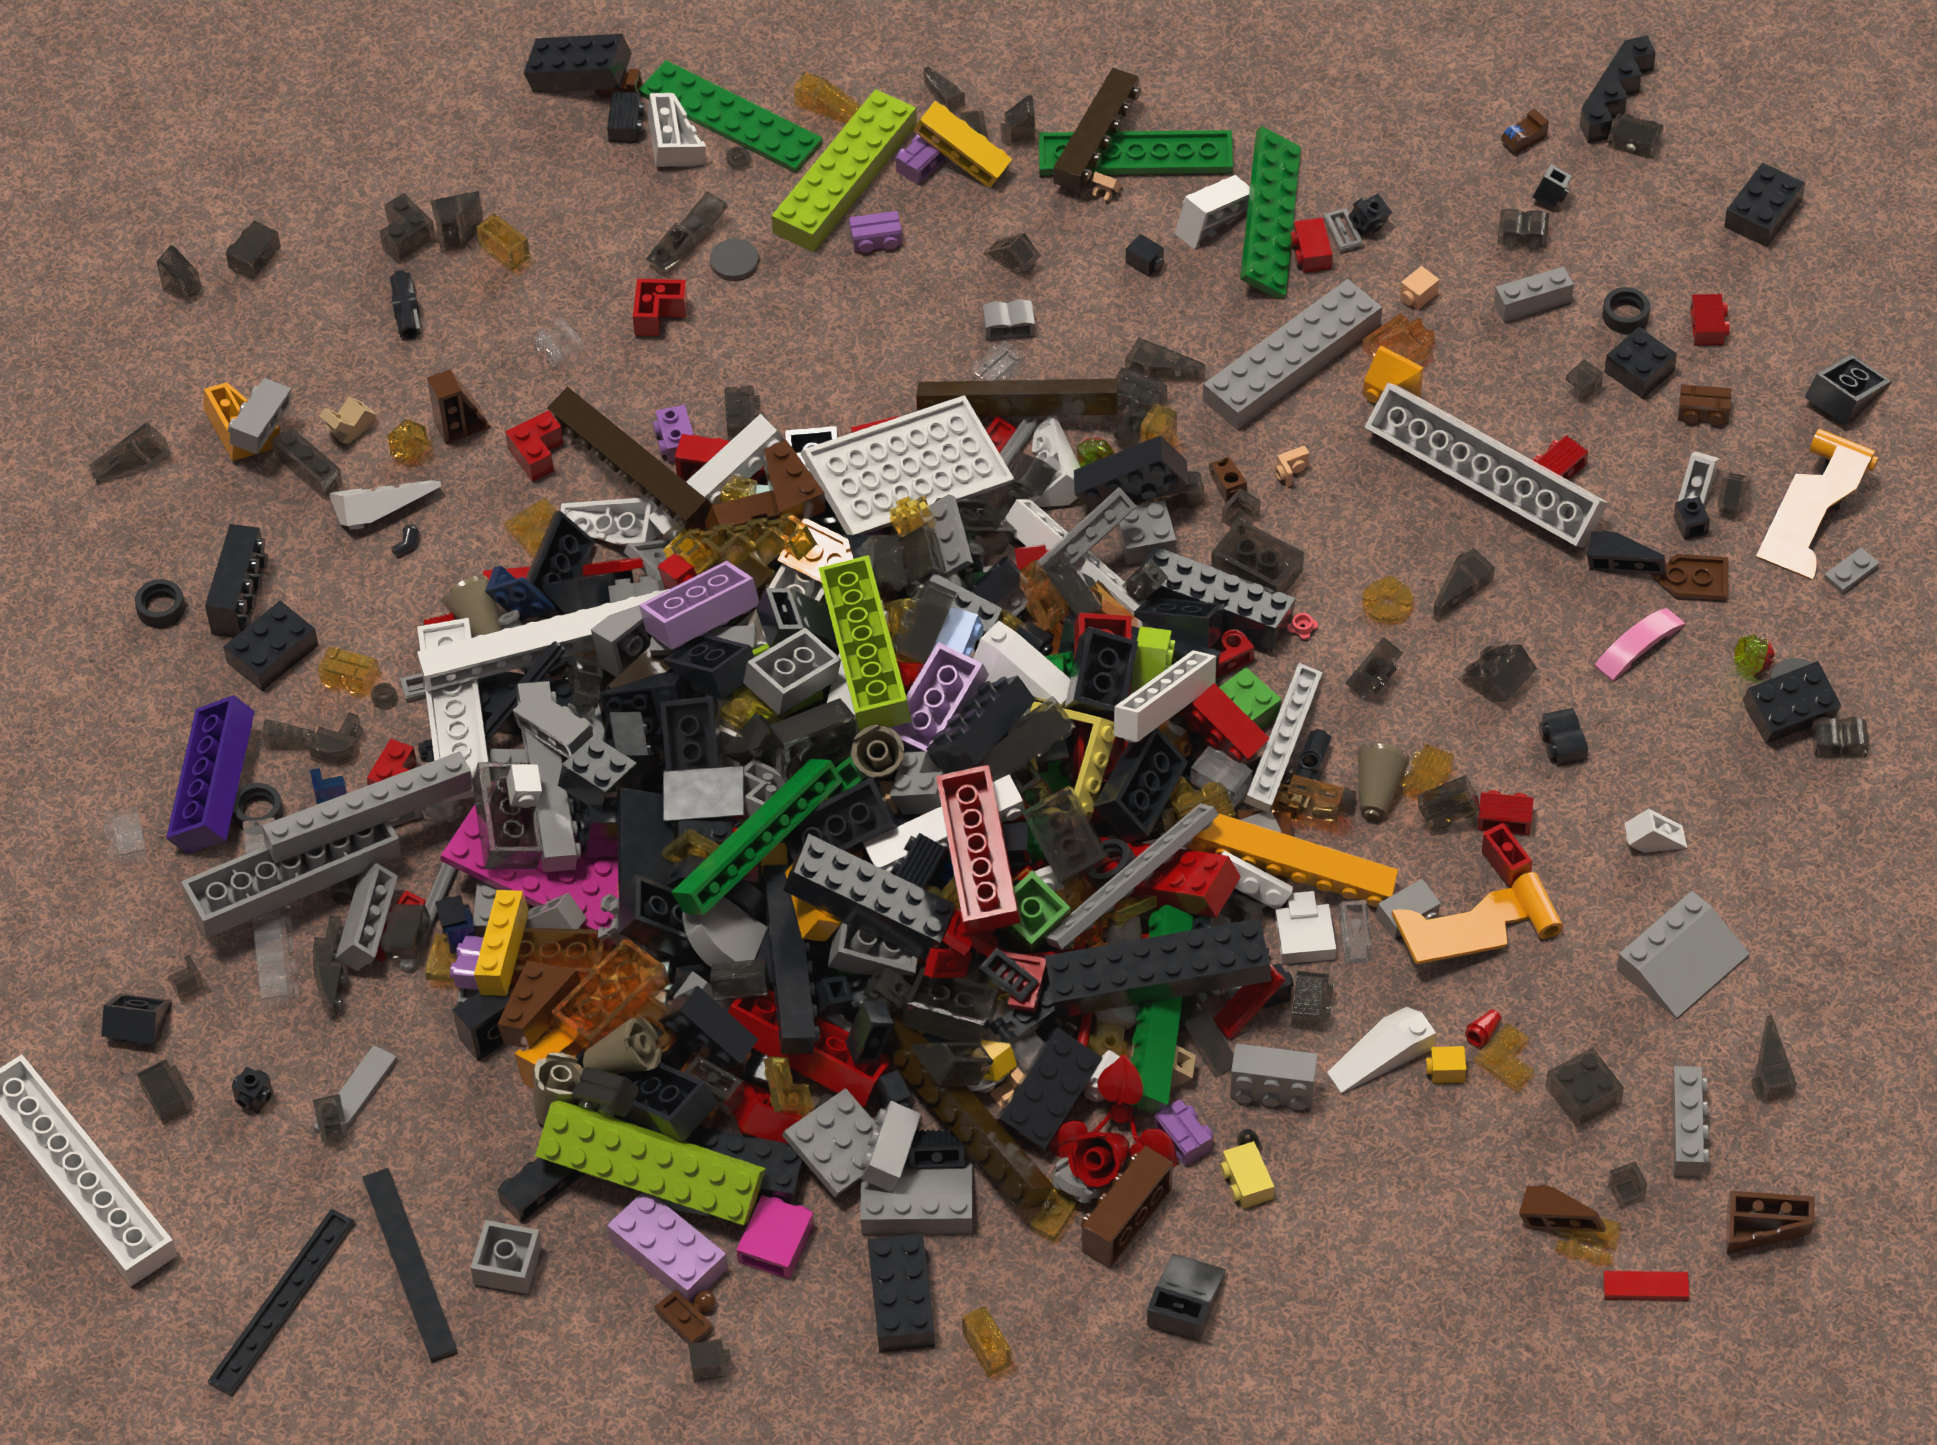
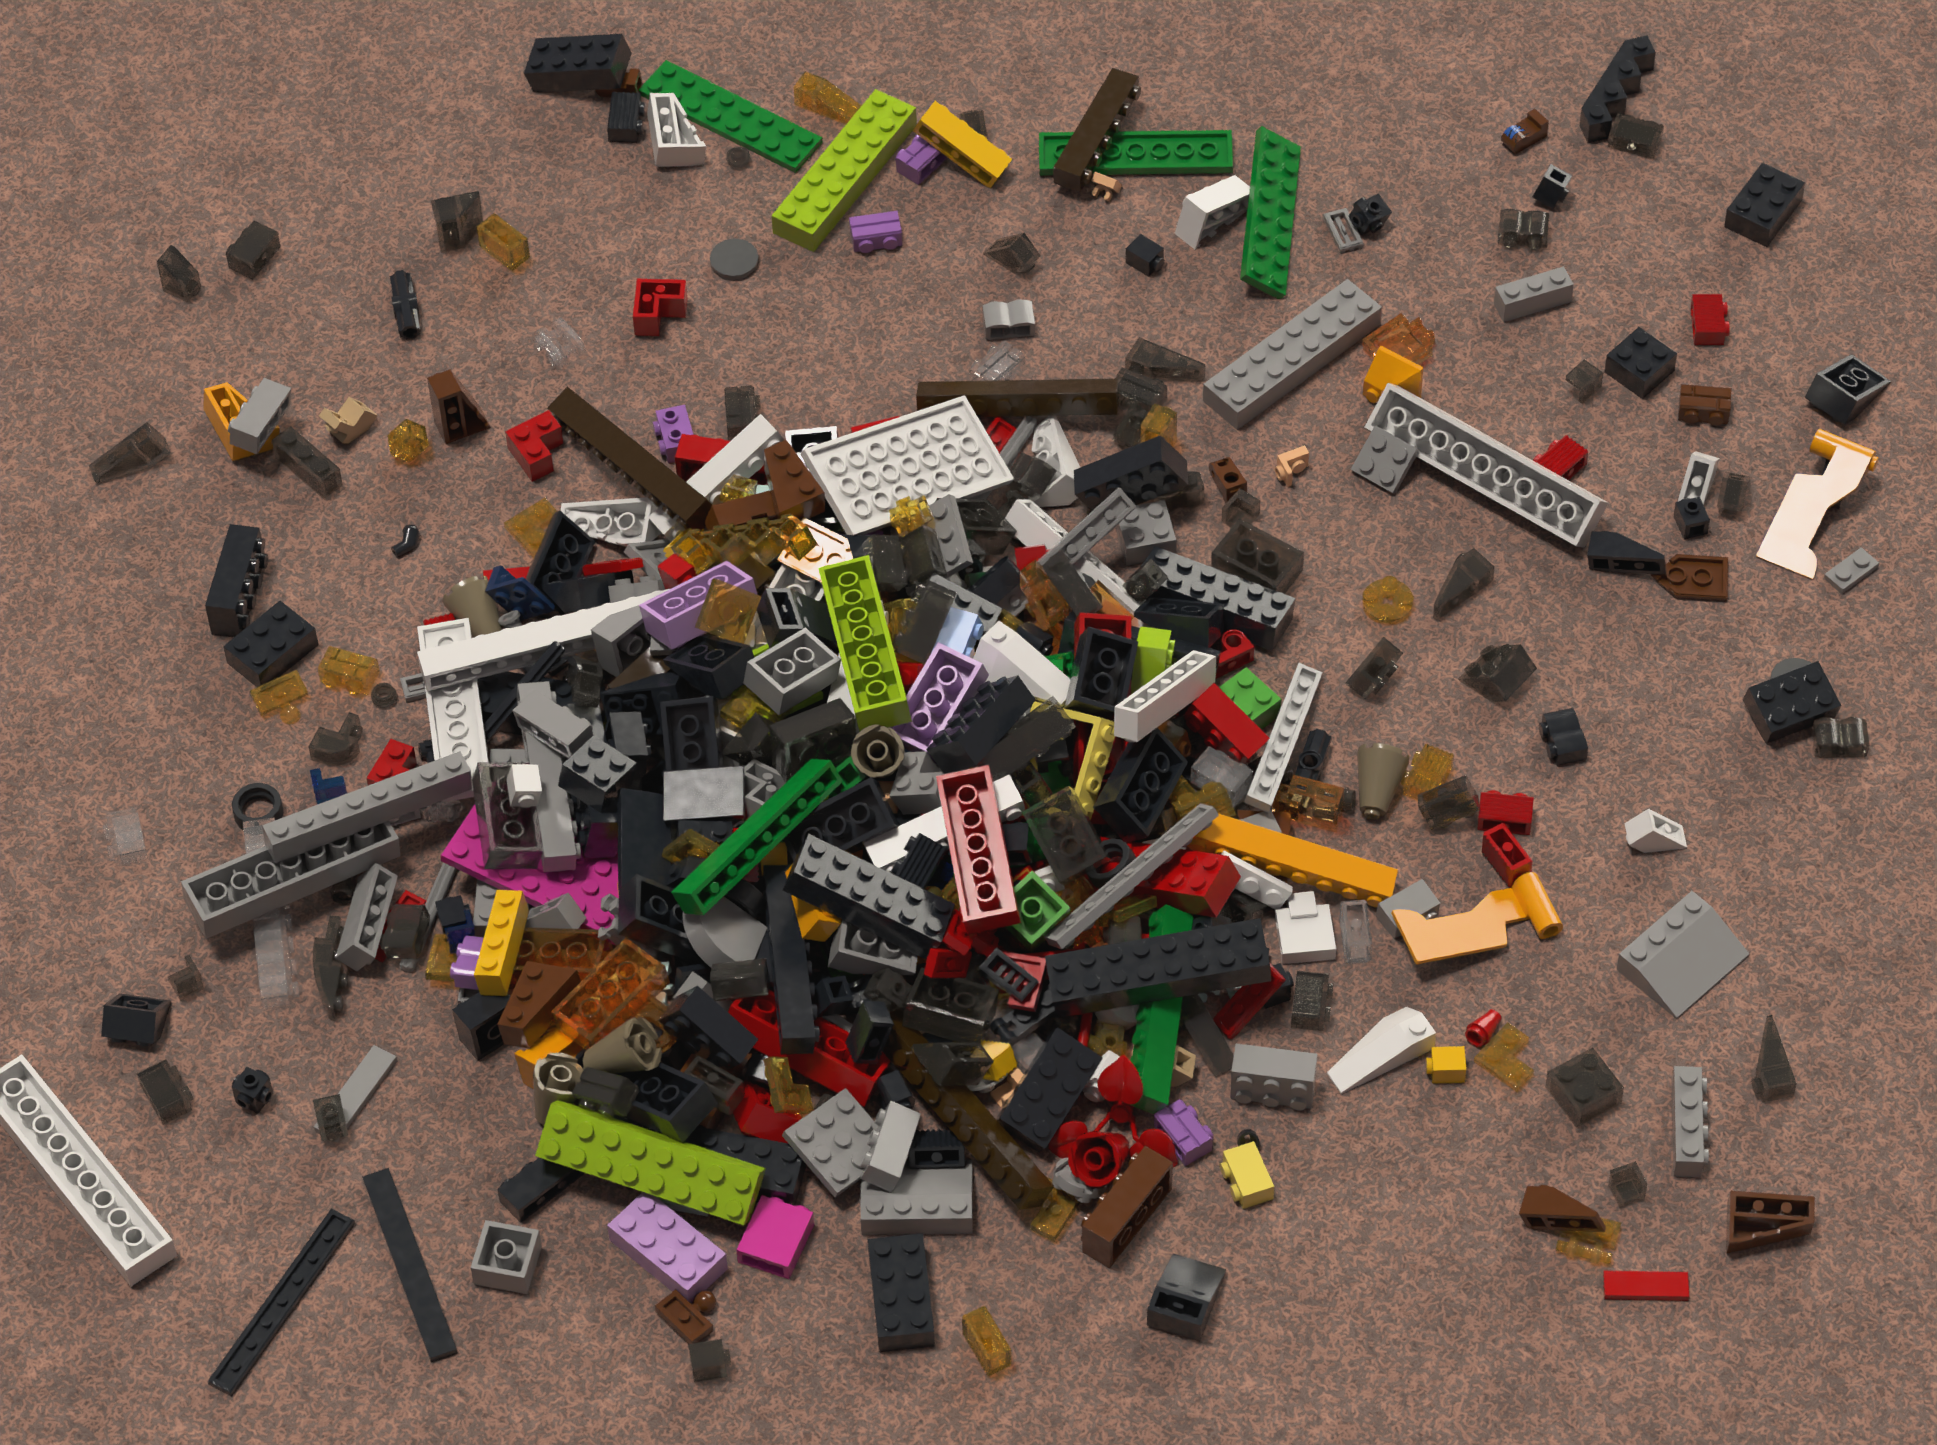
(167, 617): black tyre -> none
(210, 774): dark purple brick -> none
(280, 694): none -> clear yellow plate
(285, 736): clear smoke slope -> none
(365, 506): white wedge -> none
(407, 228): clear smoke brick -> none
(688, 235): clear smoke slope -> none
(728, 611): none -> clear yellow plate
(943, 90): clear smoke slope -> none
(1019, 123): clear smoke slope -> none
(1093, 450): clear neon green piece -> none
(1302, 619): coral plate -> none
(1312, 245): red brick -> none
(1385, 459): none -> light grey plate
(1419, 288): light nougat brick -> none
(1626, 295): black tyre -> none
(1637, 641): bright pink slope -> none
(1753, 654): clear neon green piece -> none

